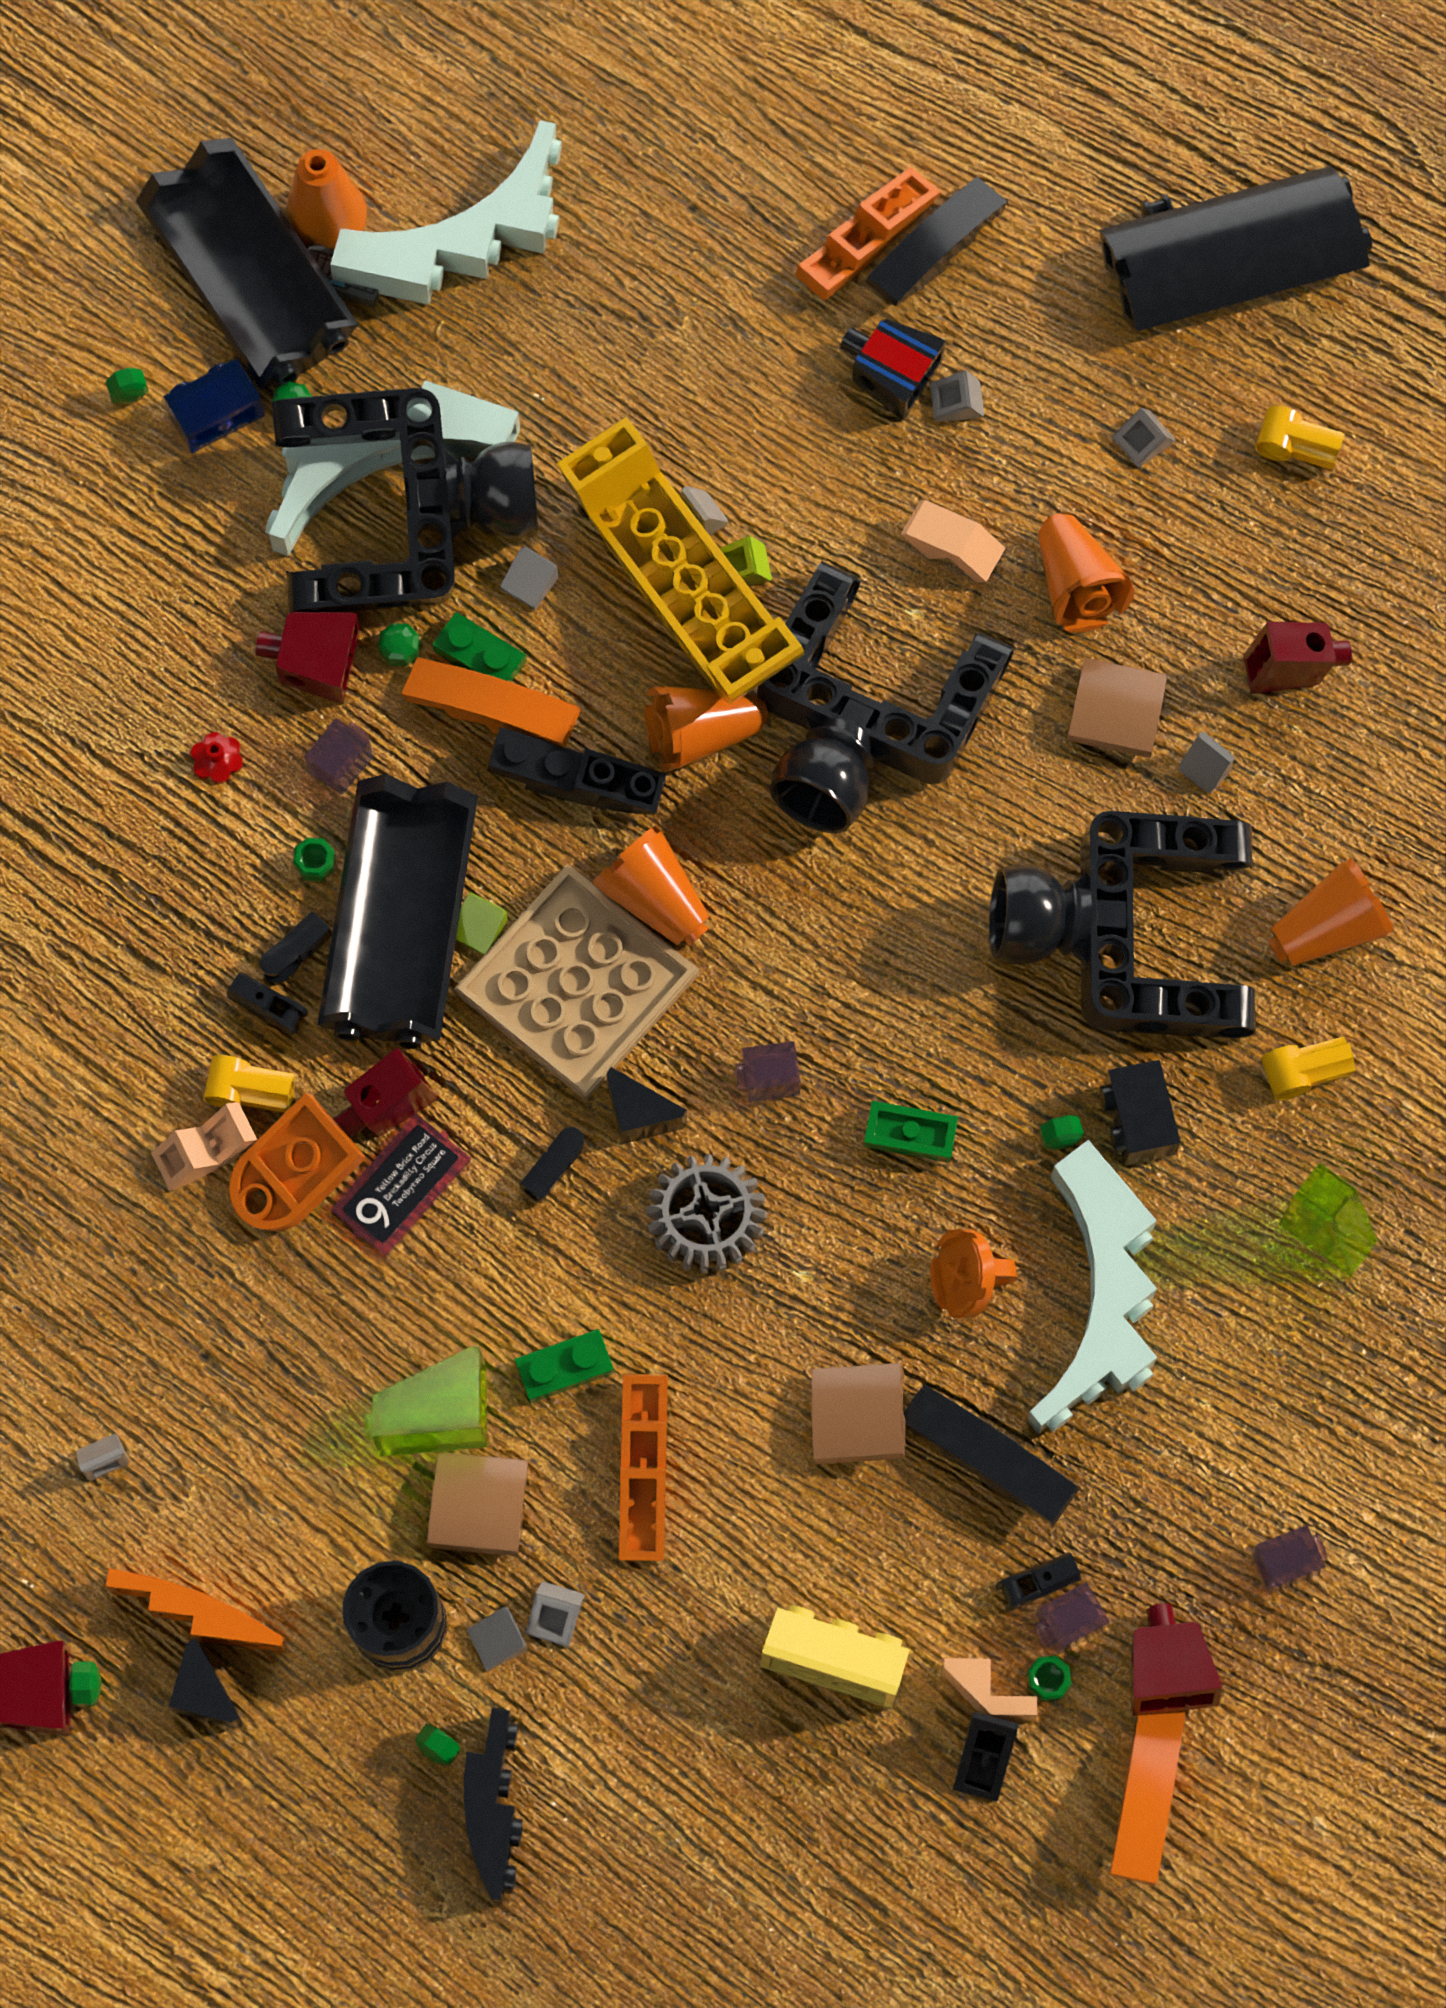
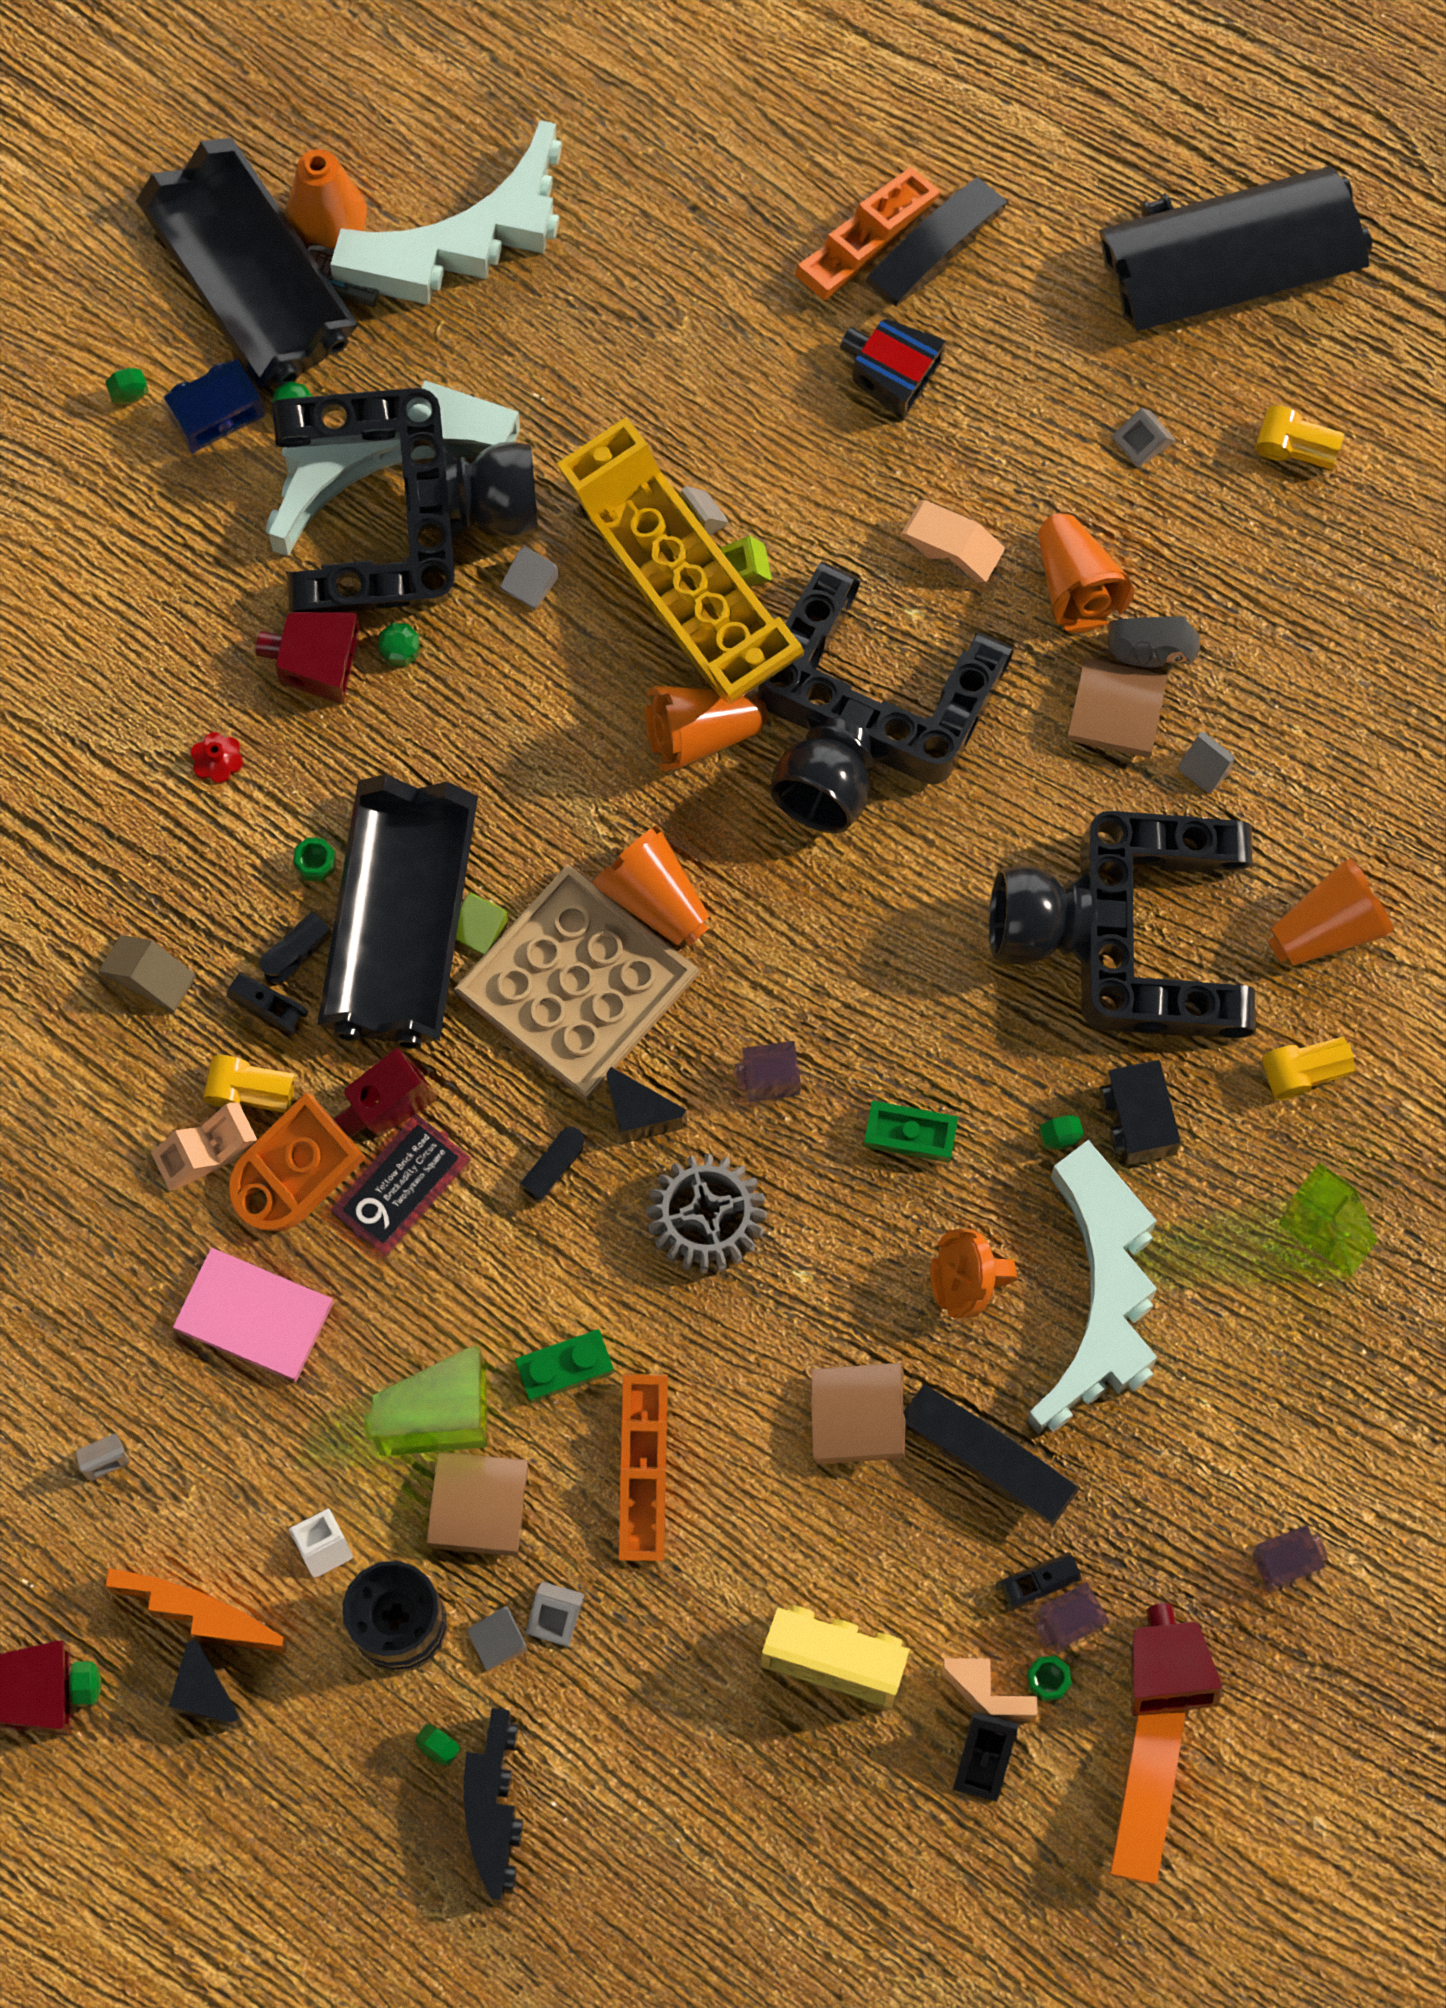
(148, 971): none -> dark tan slope
(253, 1314): none -> bright pink tile
(321, 1543): none -> white slope
(339, 755): brick -> none
(478, 649): green plate -> none
(490, 701): orange slope -> none
(575, 776): black slope -> none
(957, 397): light grey slope -> none
(1153, 641): none -> dark grey piece
(1293, 656): dark red torso -> none

